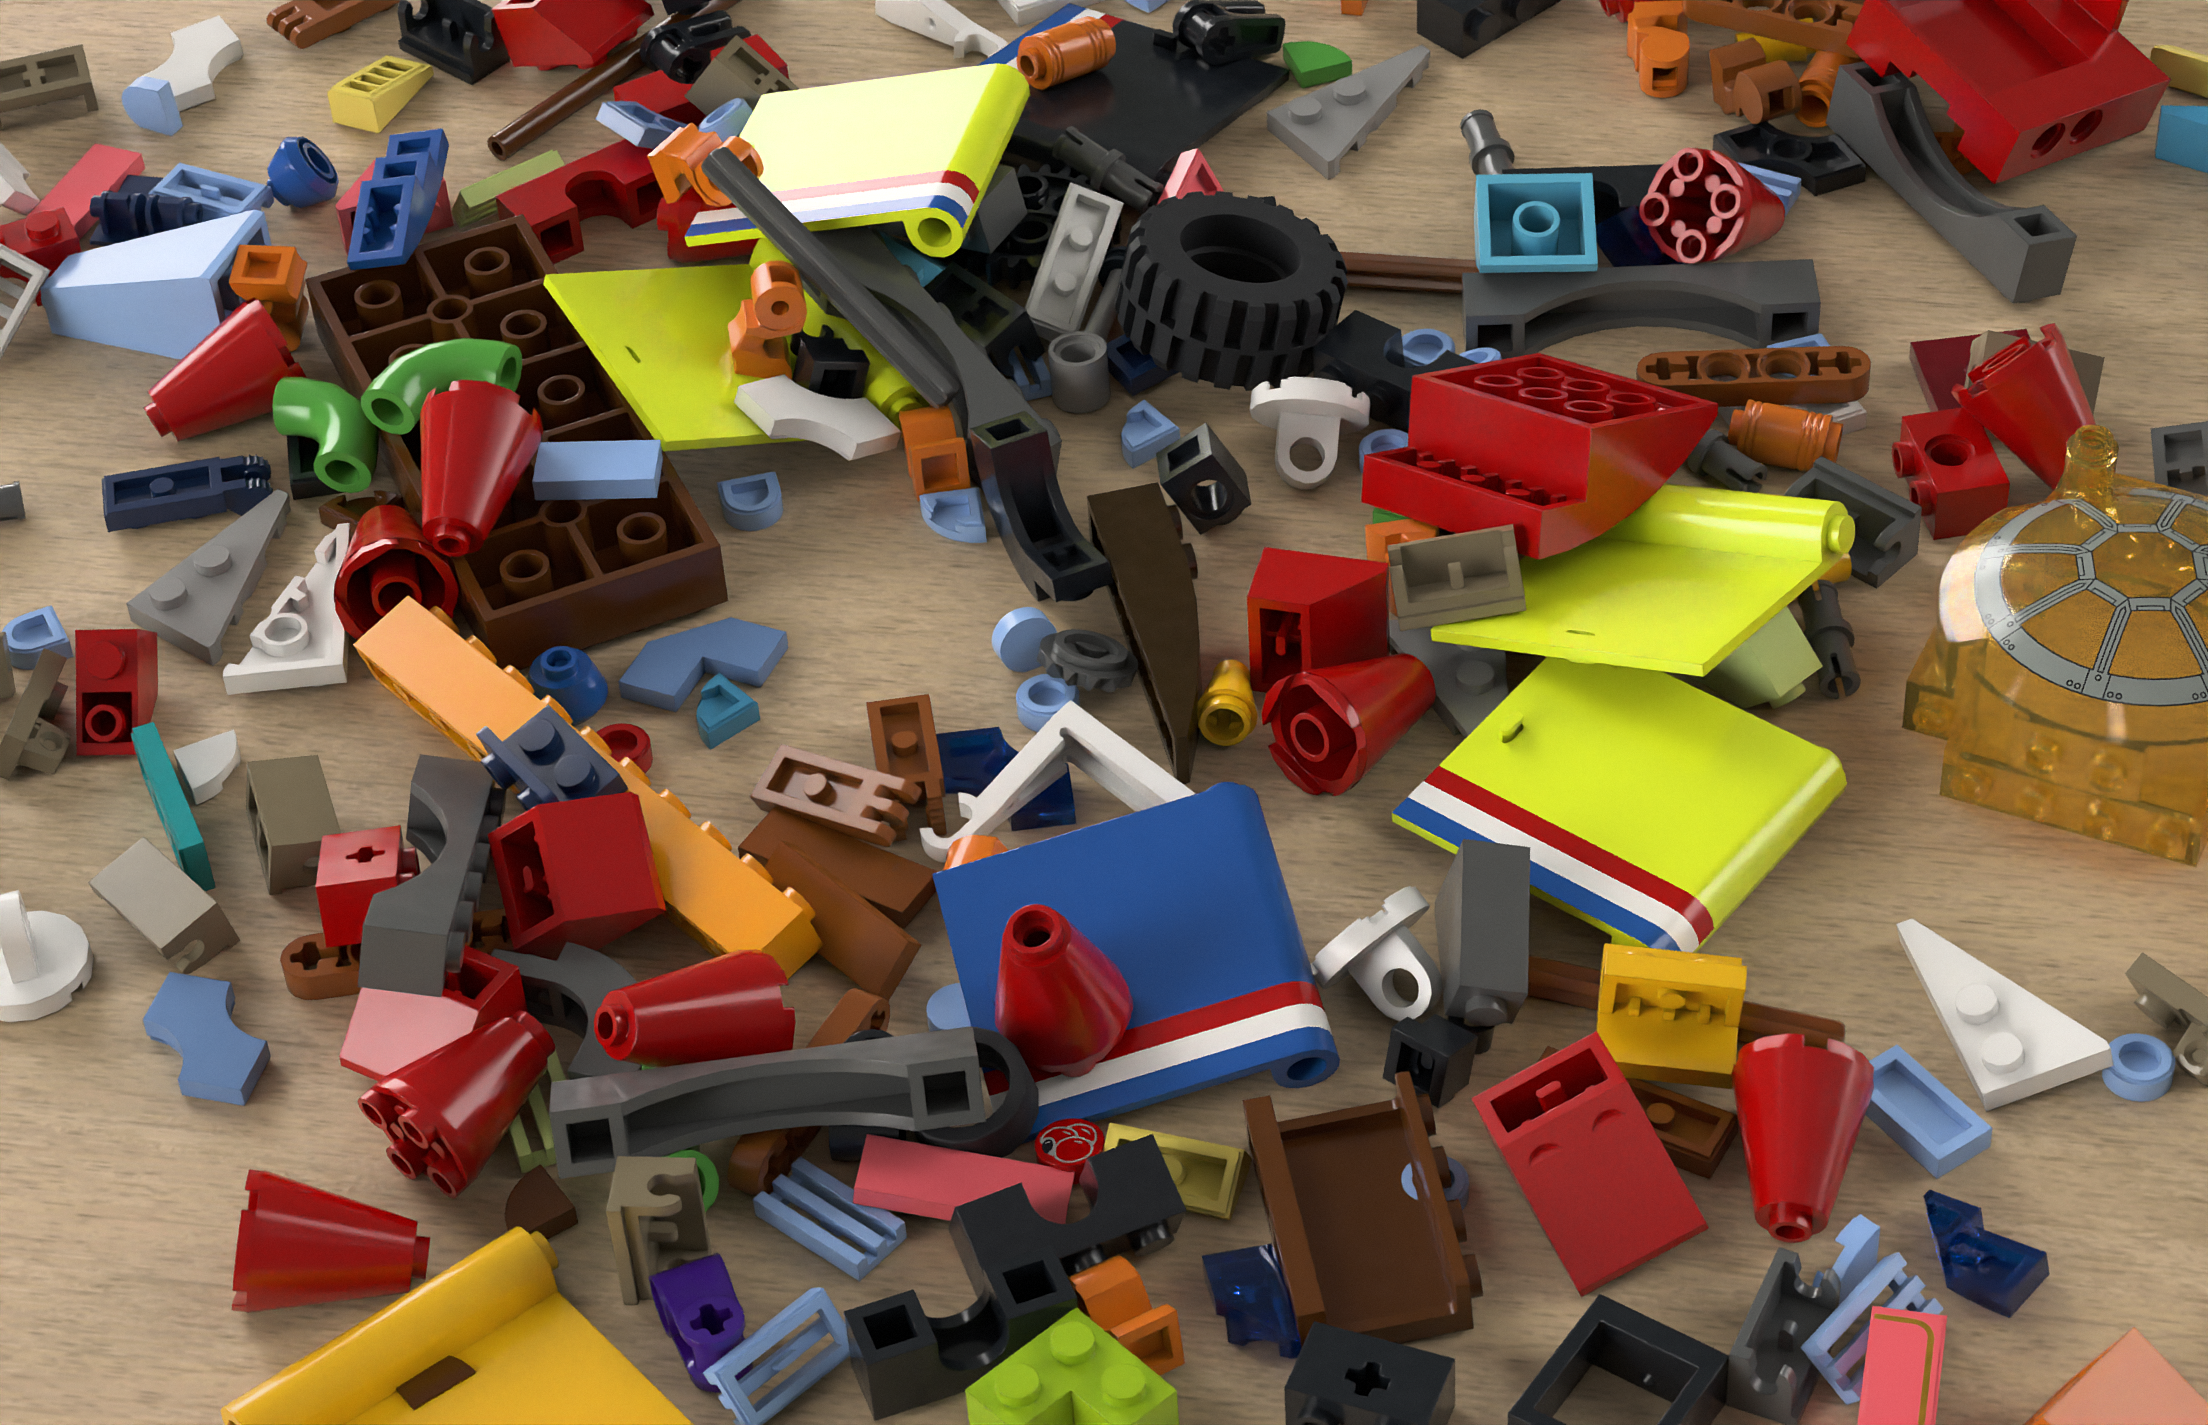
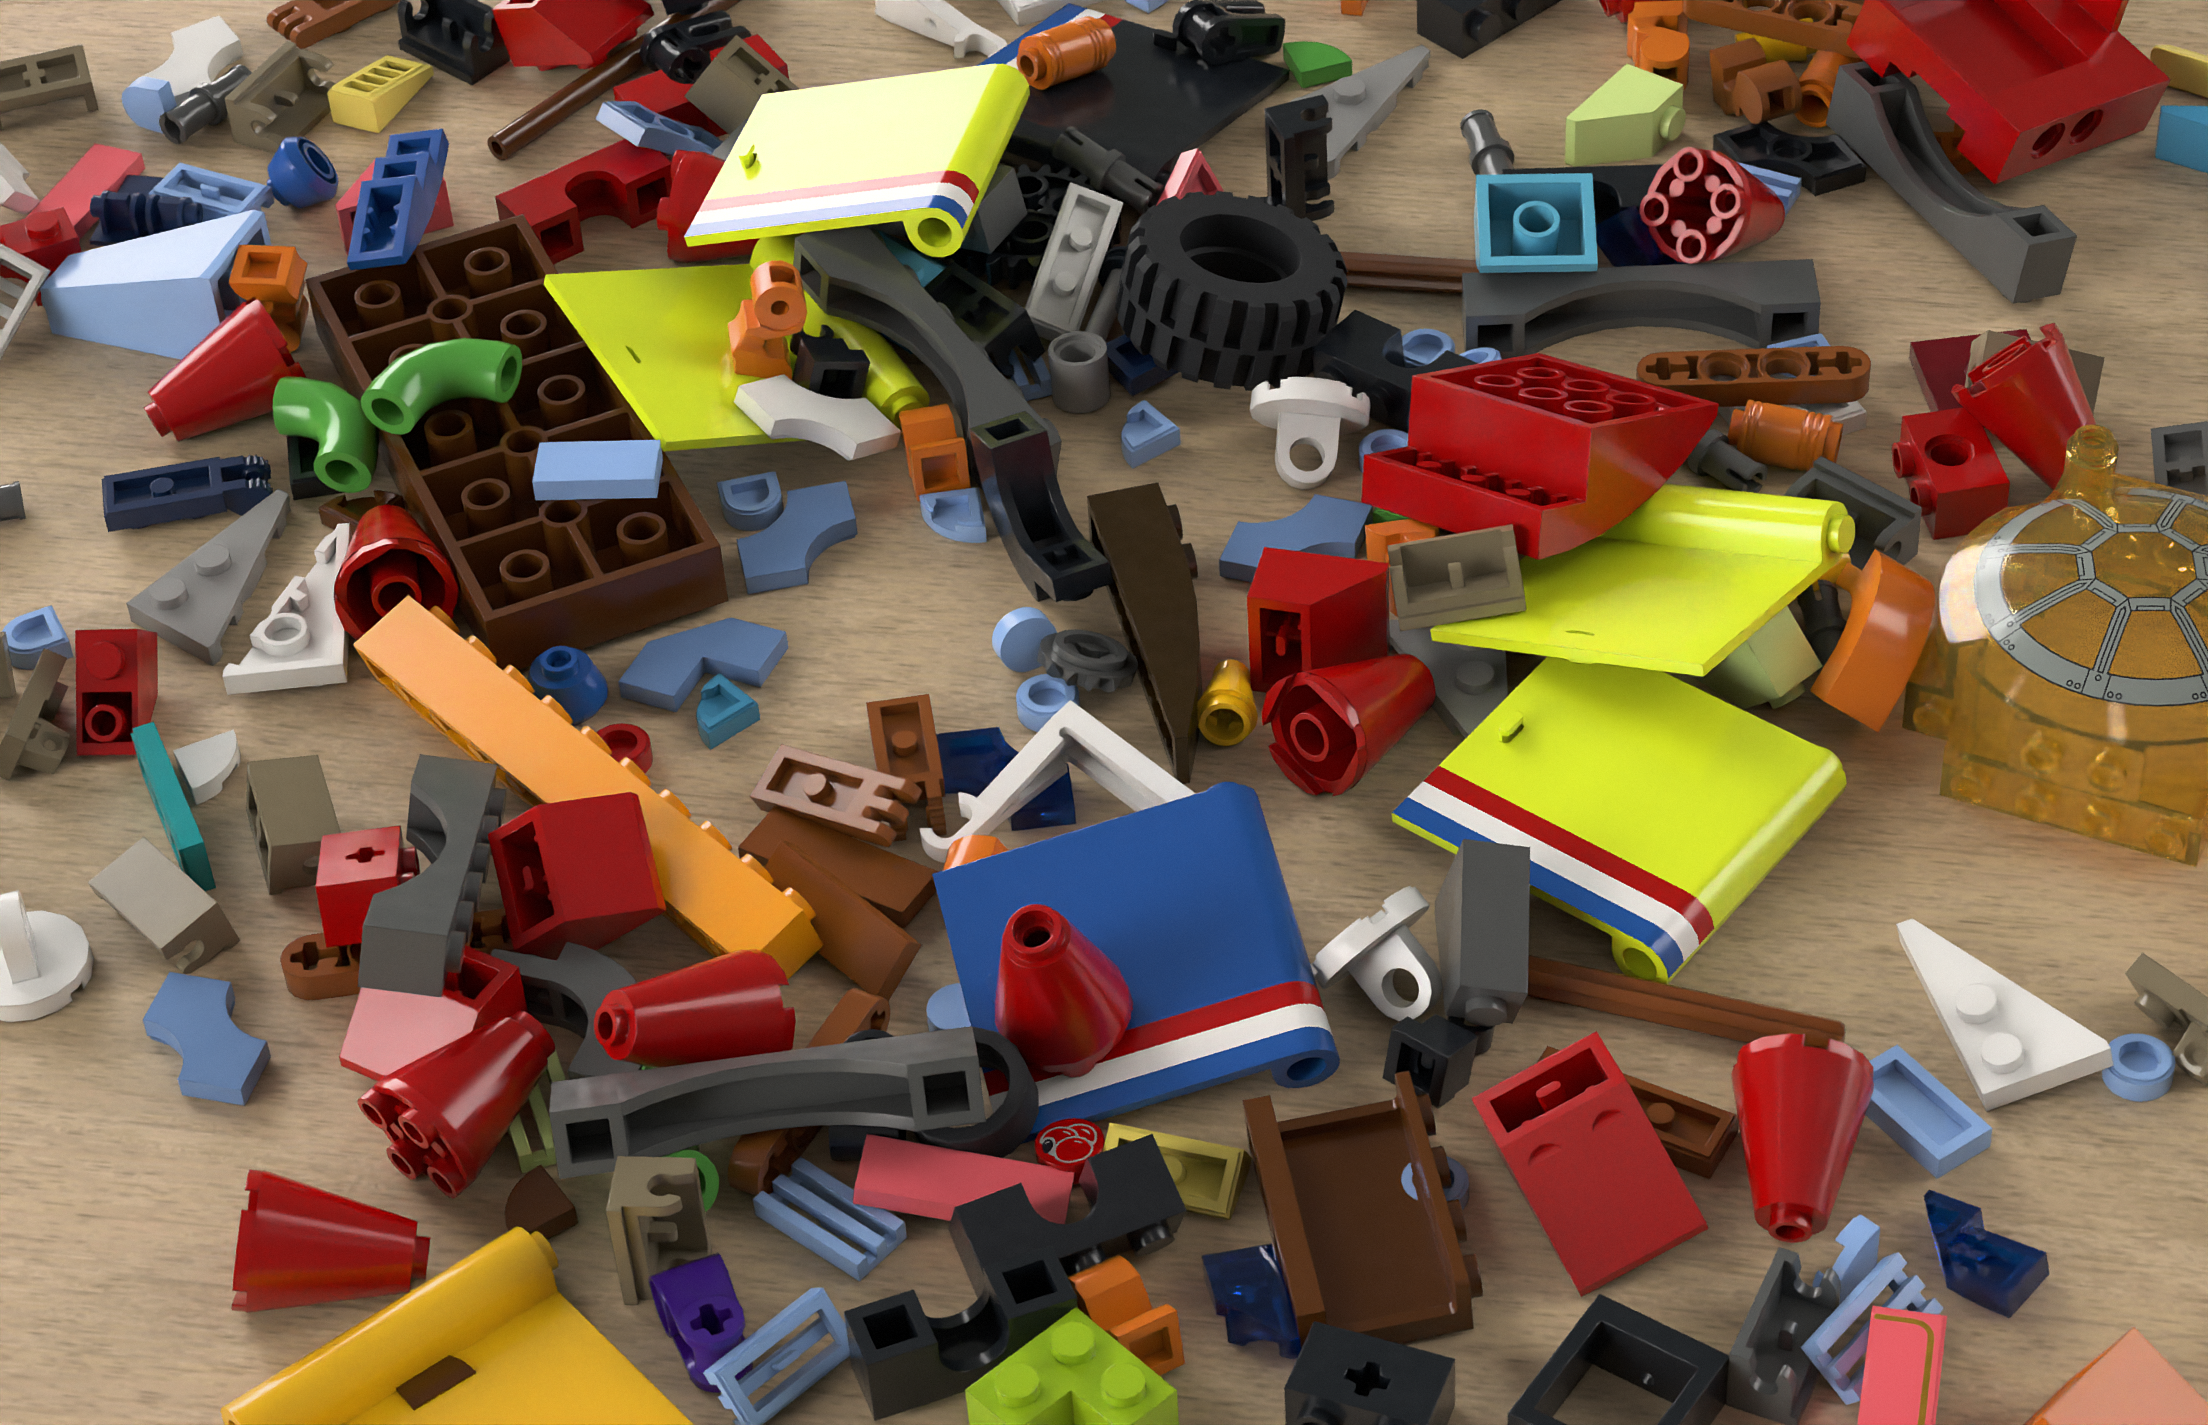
(203, 107): none -> dark grey pin
(280, 99): none -> dark tan hinge
(471, 461): red cone -> none
(479, 200): yellowish green tile -> none
(548, 762): dark blue bracket -> none
(680, 159): orange leg -> none
(727, 119): light blue tile -> none
(807, 527): none -> medium blue tile
(830, 277): dark grey axle -> none
(1201, 458): black brick -> none
(1298, 156): none -> black hinge
(1321, 527): none -> medium blue tile
(1625, 119): none -> yellowish green slope
(1671, 1014): yellow bracket -> none
(1880, 640): none -> orange arch

